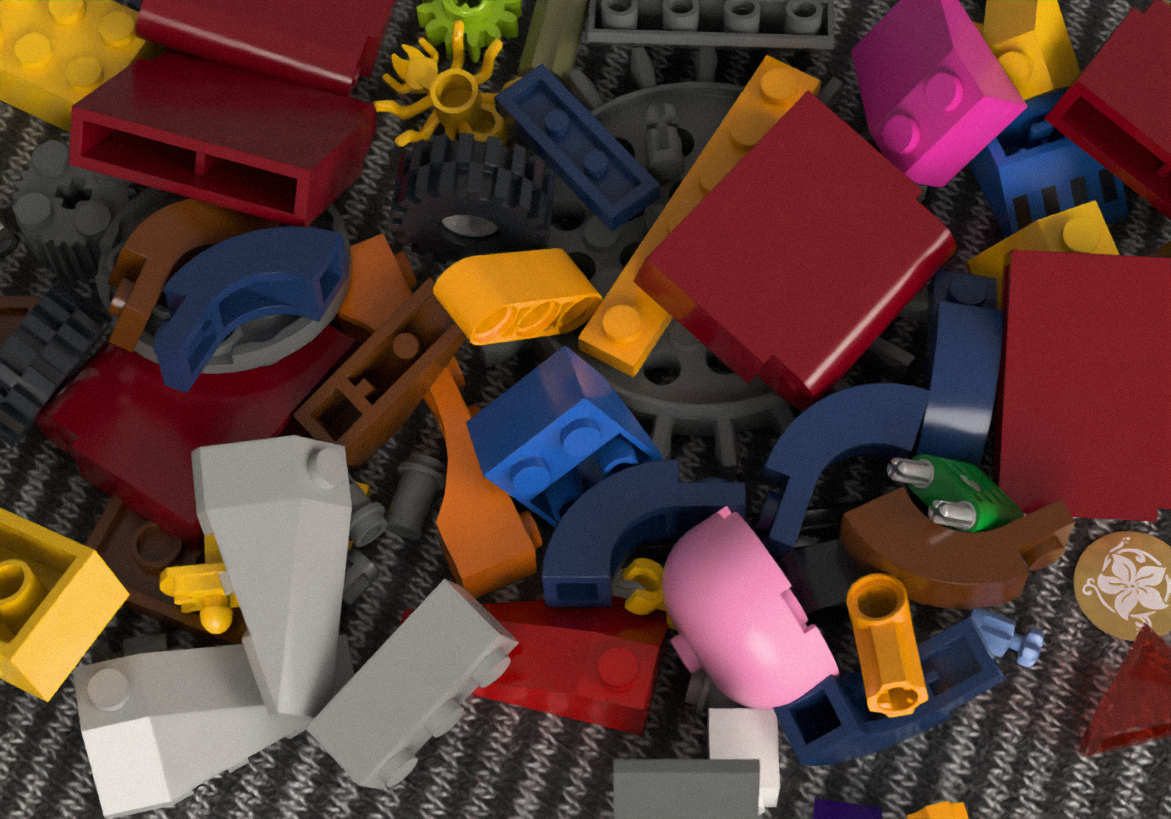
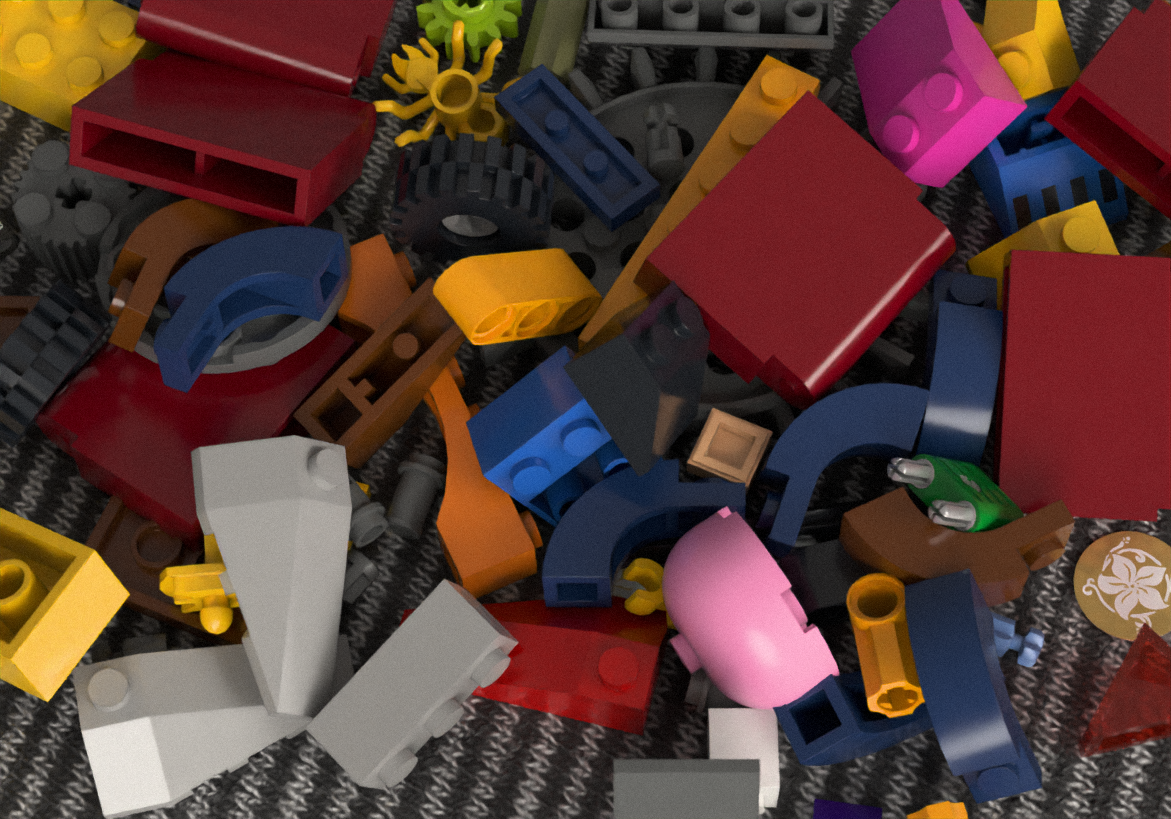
(645, 374): none -> black slope
(729, 449): none -> light nougat tile
(965, 687): none -> dark blue arch

